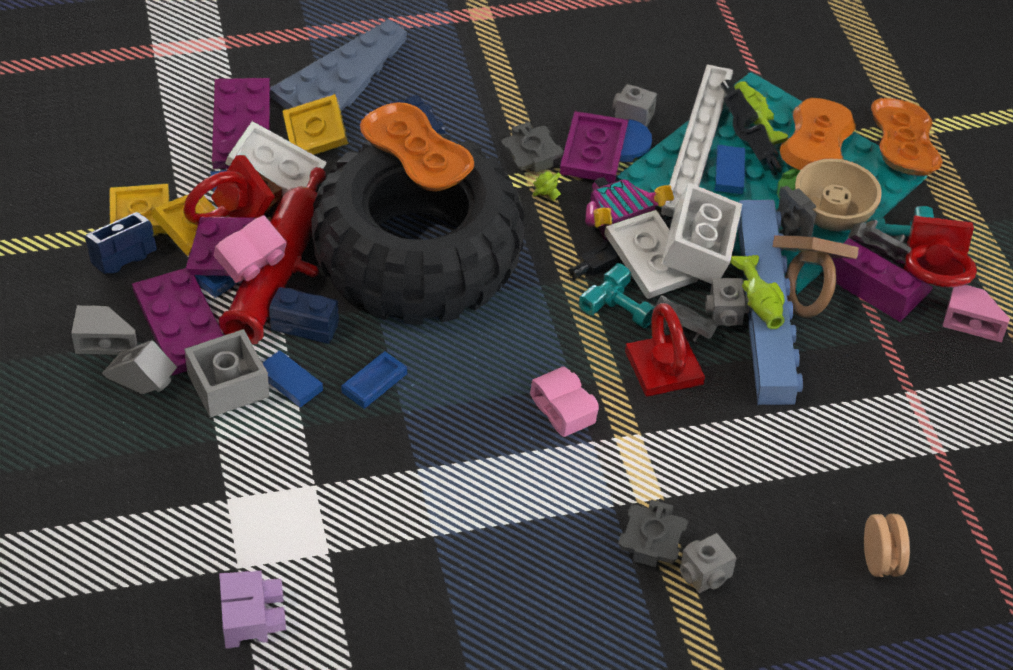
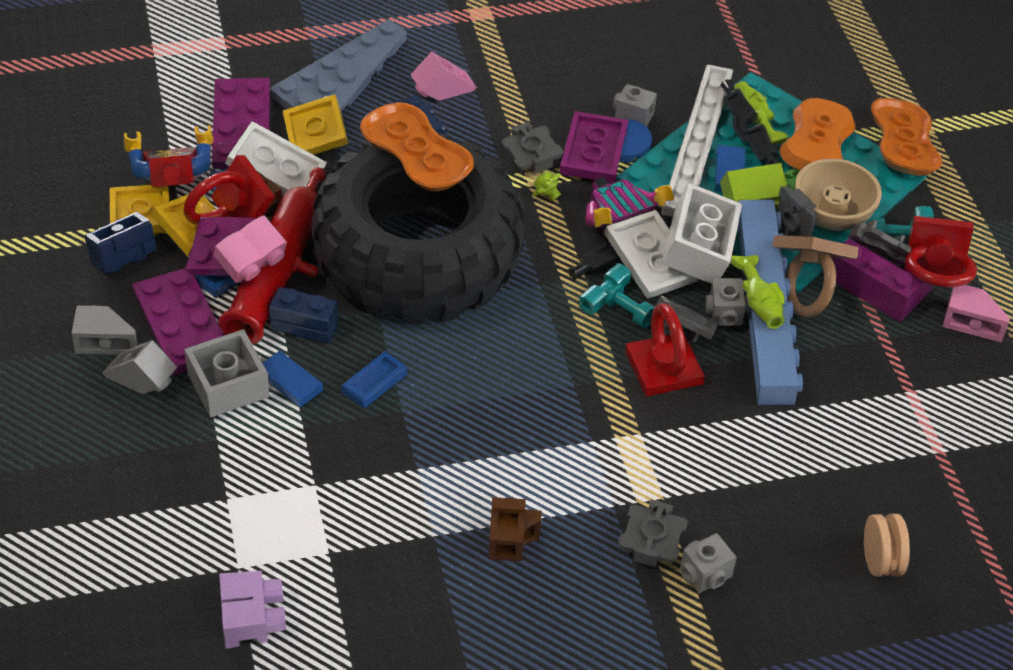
(170, 165): none -> torso
(441, 78): none -> bright pink slope
(512, 528): none -> reddish brown brick
(564, 401): bright pink brick -> none
(754, 183): none -> lime brick

